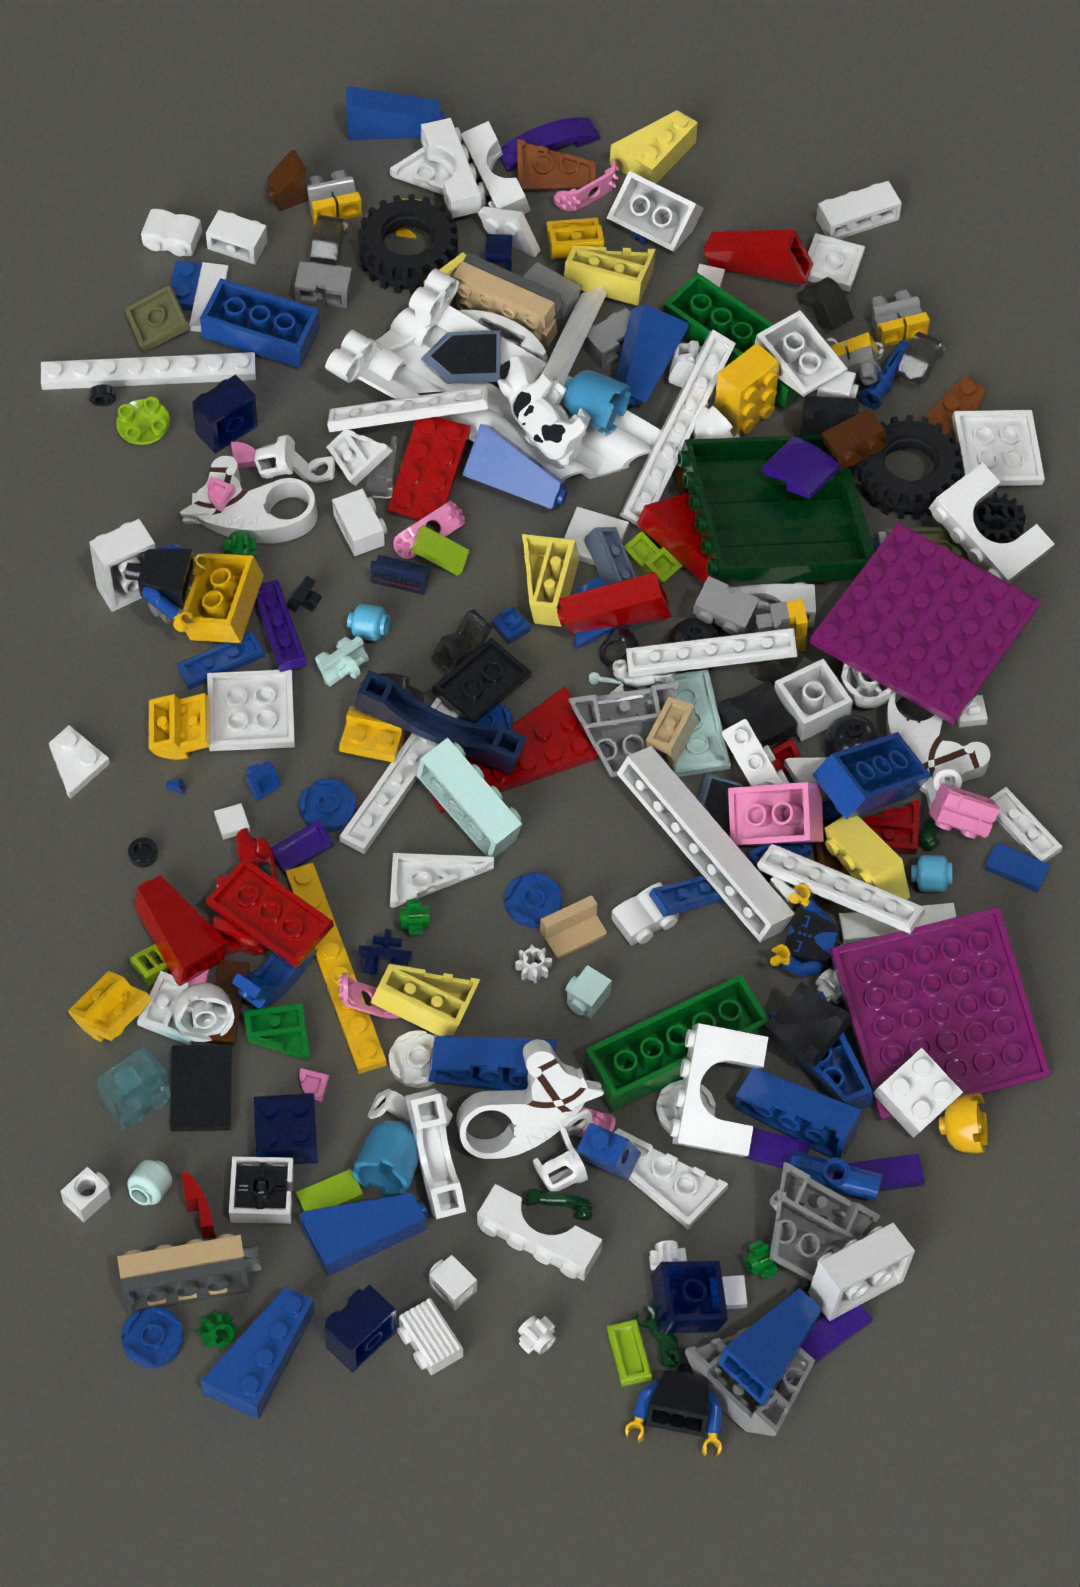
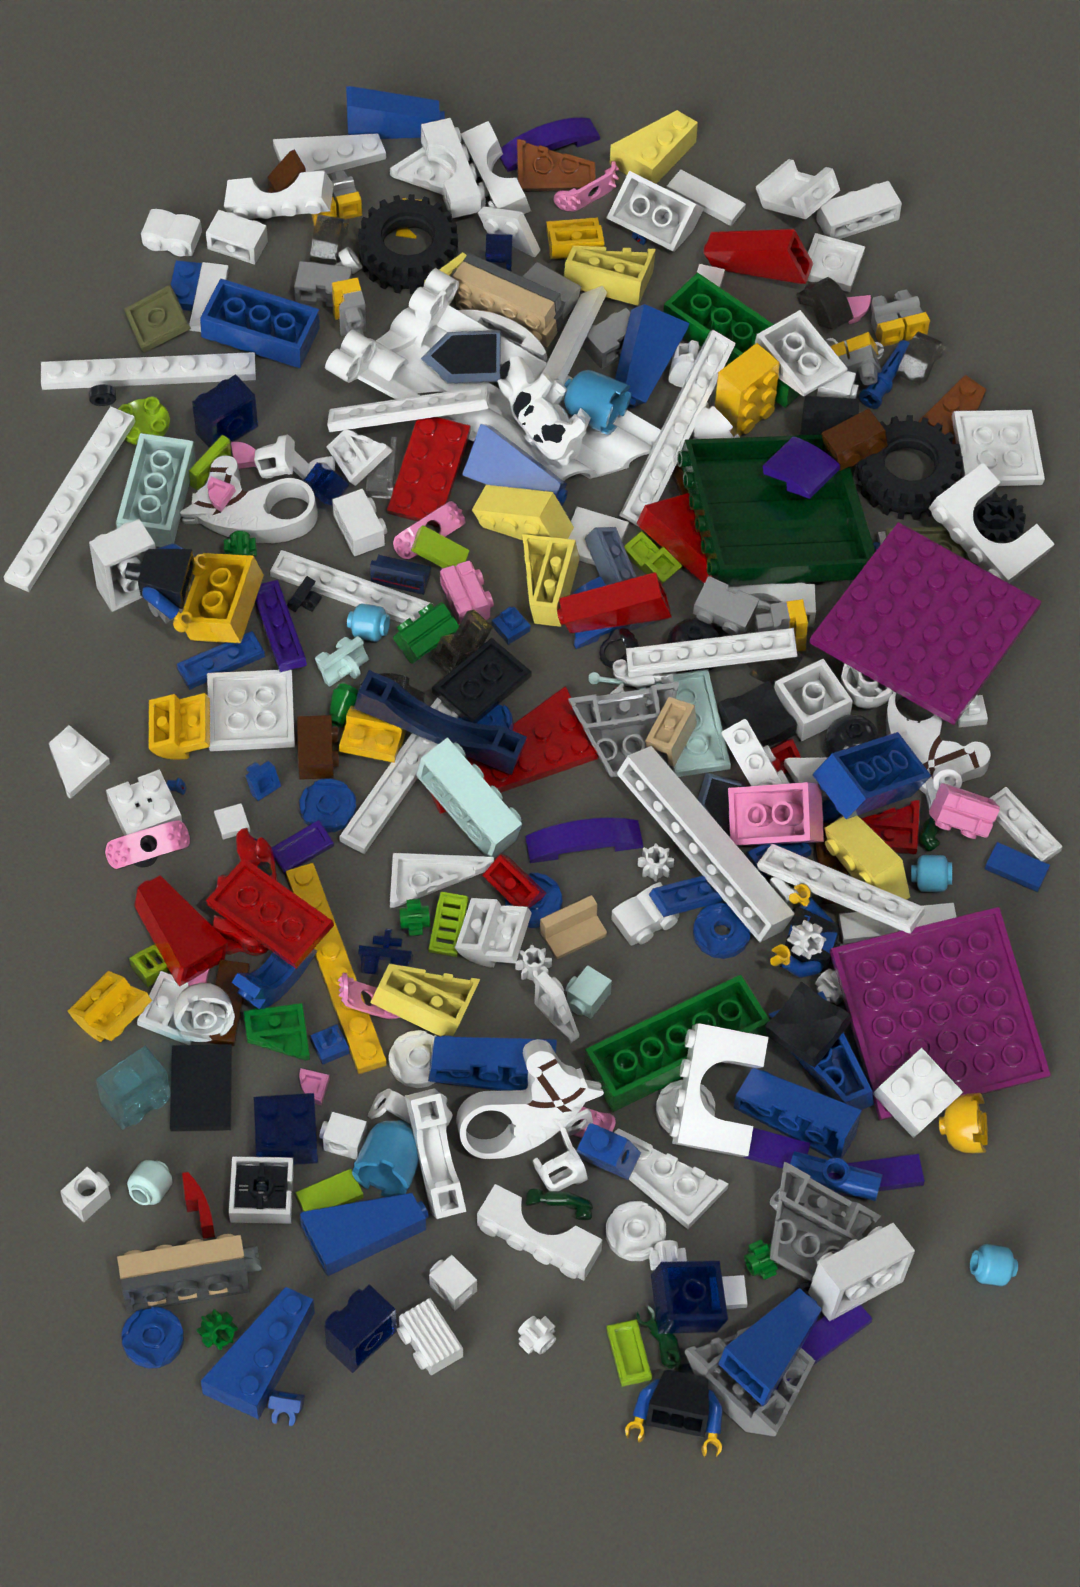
(69, 499): none -> white plate
(127, 849): none -> bright pink piece
(143, 804): none -> white piece
(158, 486): none -> light aqua brick
(201, 469): none -> lime tile
(286, 1402): none -> tile
(308, 194): none -> white arch
(315, 747): none -> reddish brown brick
(326, 483): none -> clear blue panel
(329, 1044): none -> blue tile
(333, 152): none -> white wing
(341, 700): none -> green cone
(343, 1135): none -> white brick
(346, 587): none -> white tile
(349, 259): none -> white tile
(349, 306): none -> light grey hips
(424, 634): none -> green brick
(451, 906): none -> lime slope
(465, 591): none -> bright pink brick
(492, 932): none -> white brick
(513, 882): none -> red slope
(522, 512): none -> light yellow wedge
(553, 1004): none -> white wing
(583, 835): none -> dark purple slope
(635, 1230): none -> white tile
(652, 855): none -> white gear
(710, 198): none -> white tile
(720, 945): none -> blue tile
(796, 192): none -> white panel
(806, 939): none -> white gear
(859, 306): none -> bright pink tile
(993, 1265): none -> medium azure head

